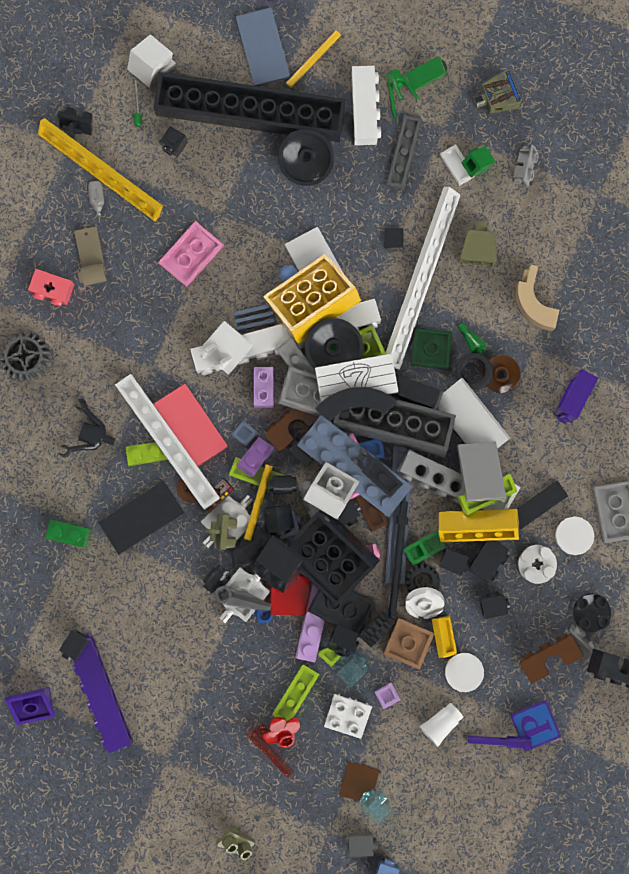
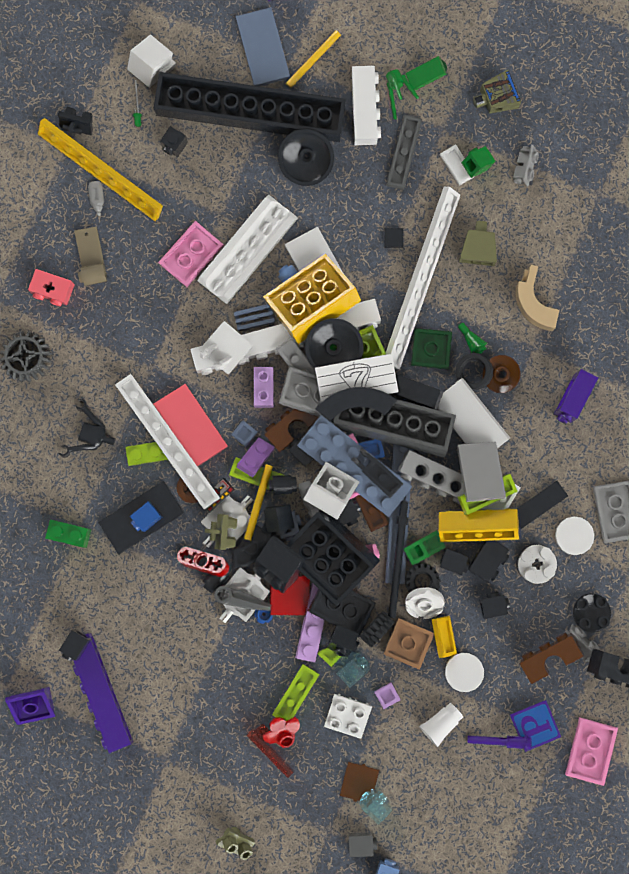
(145, 517): none -> blue brick
(208, 567): none -> beam
(247, 249): none -> white plate
(591, 751): none -> bright pink tile

